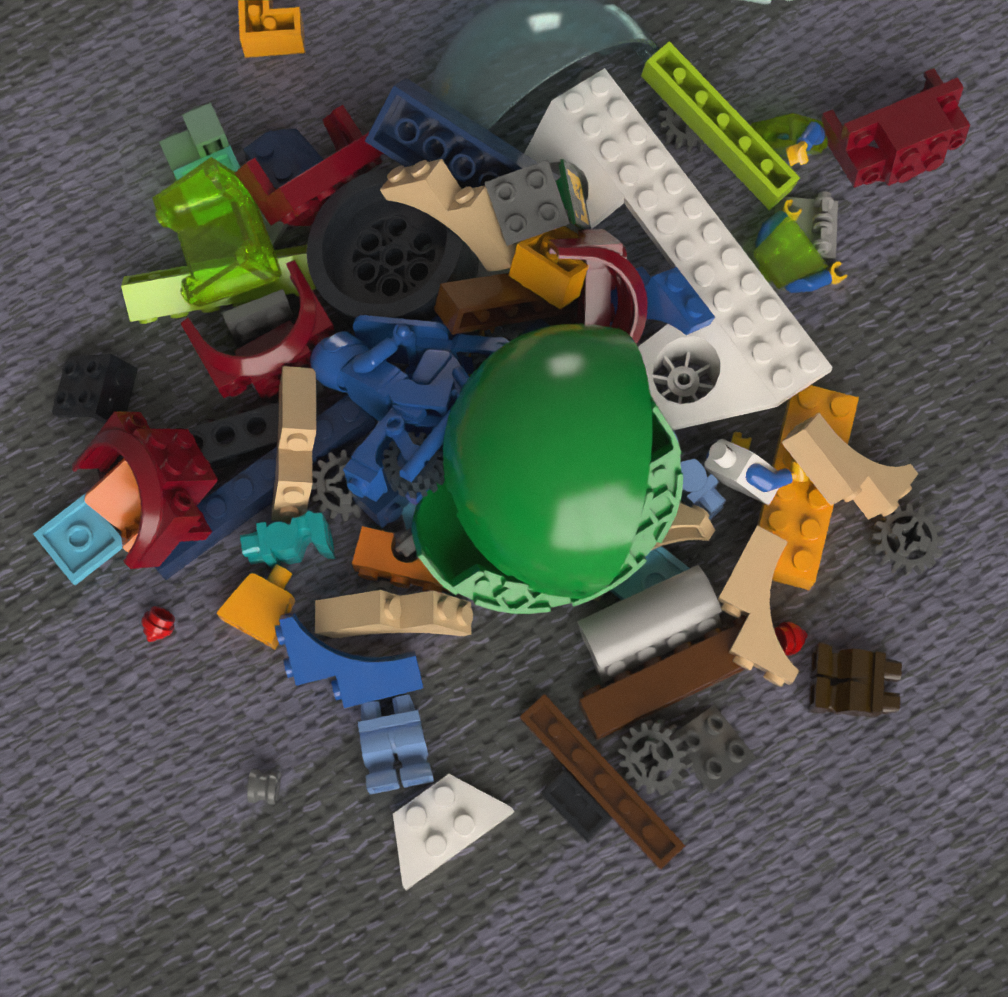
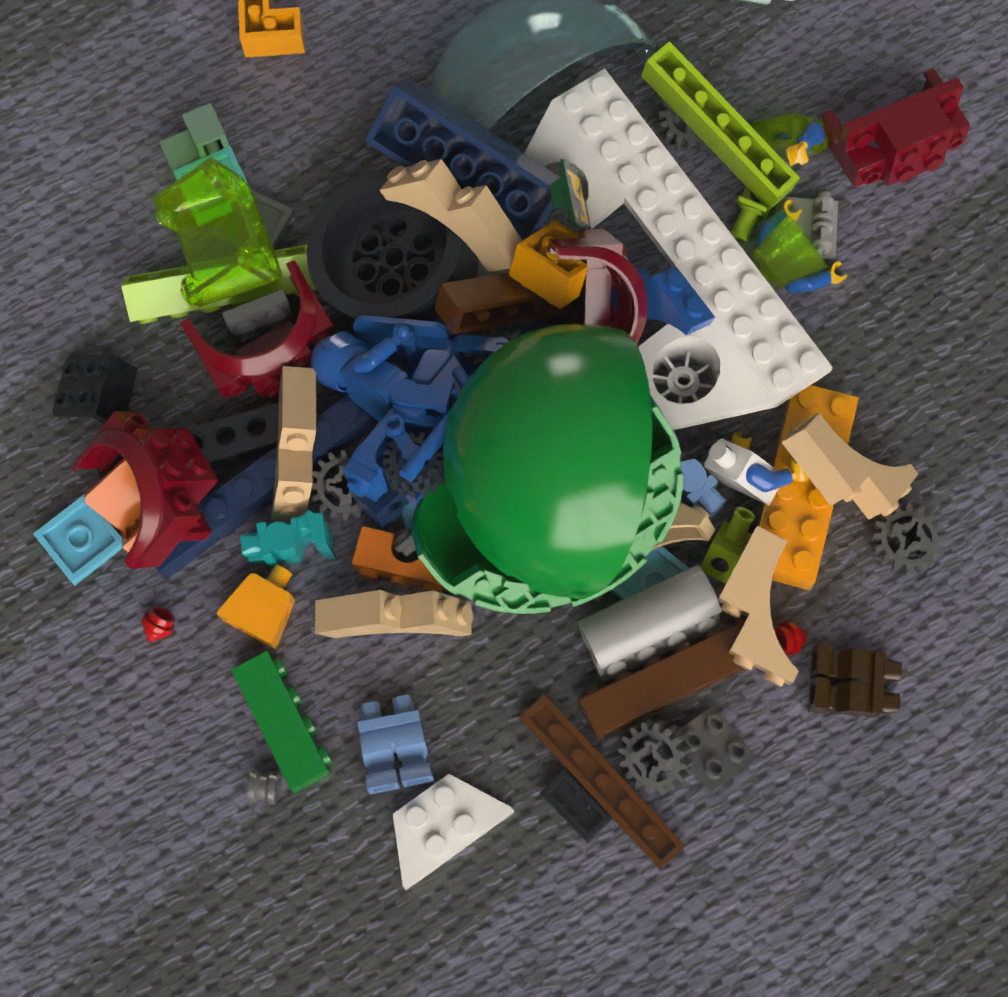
(281, 722): none -> green brick
(282, 155): dark blue slope -> none
(293, 201): dark red piece -> none
(358, 677): blue arch -> none
(527, 202): dark grey hinge -> none
(729, 543): none -> lime bracket
(748, 215): none -> lime bracket

